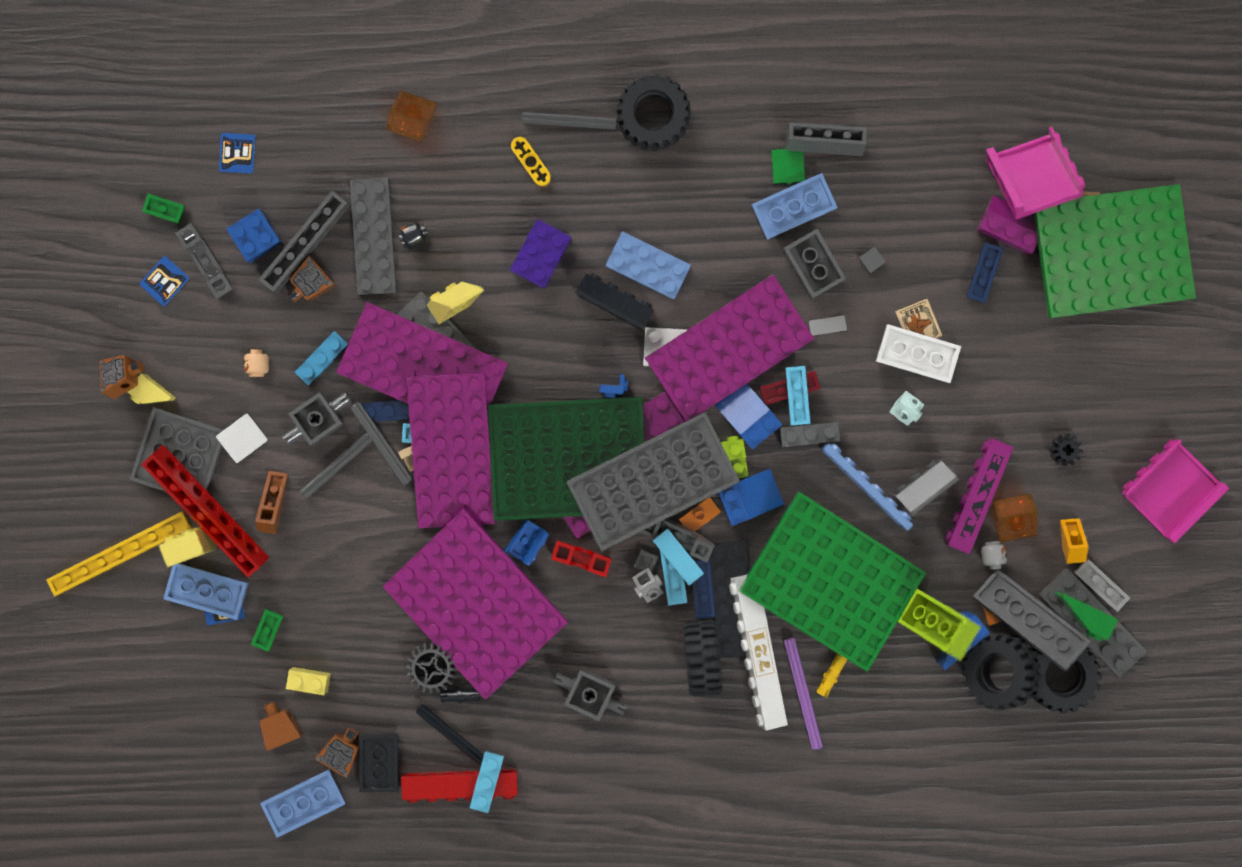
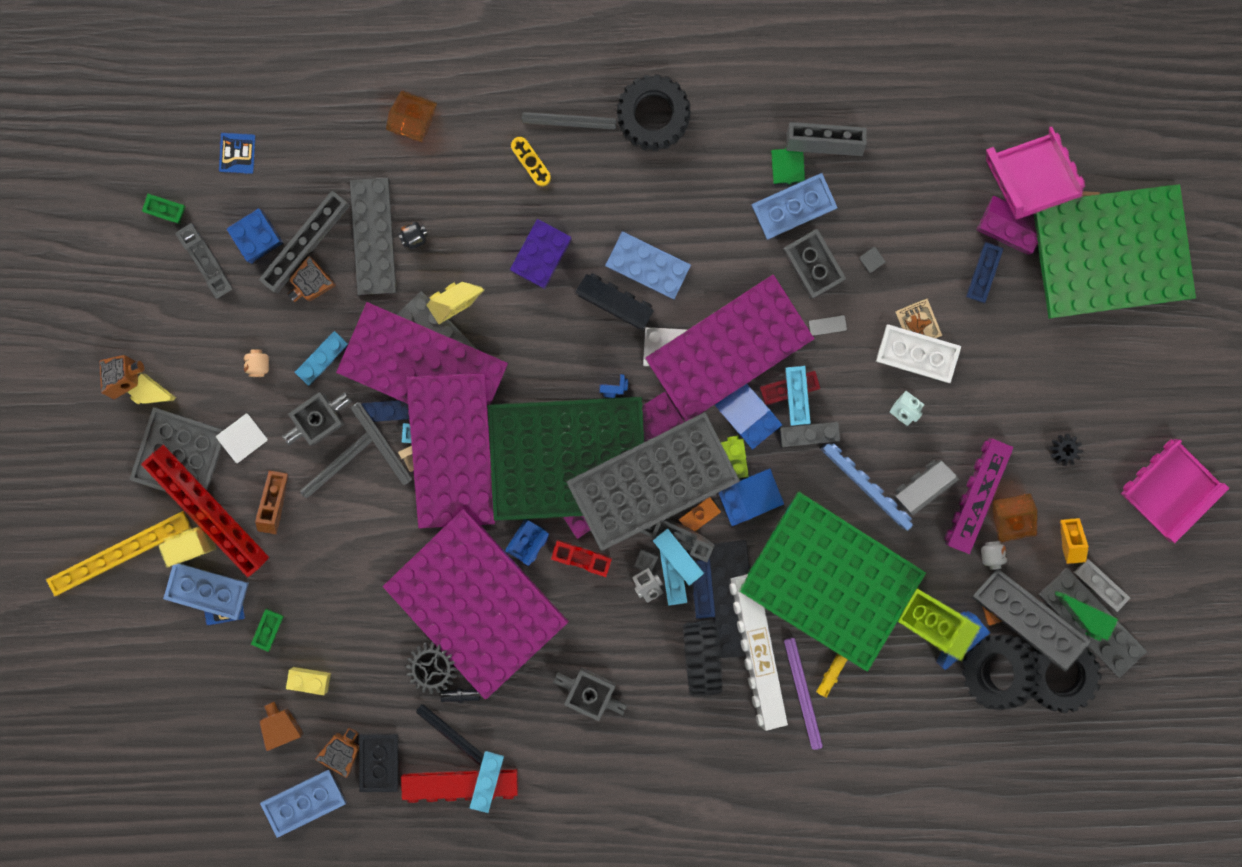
(164, 281): sticker -> none

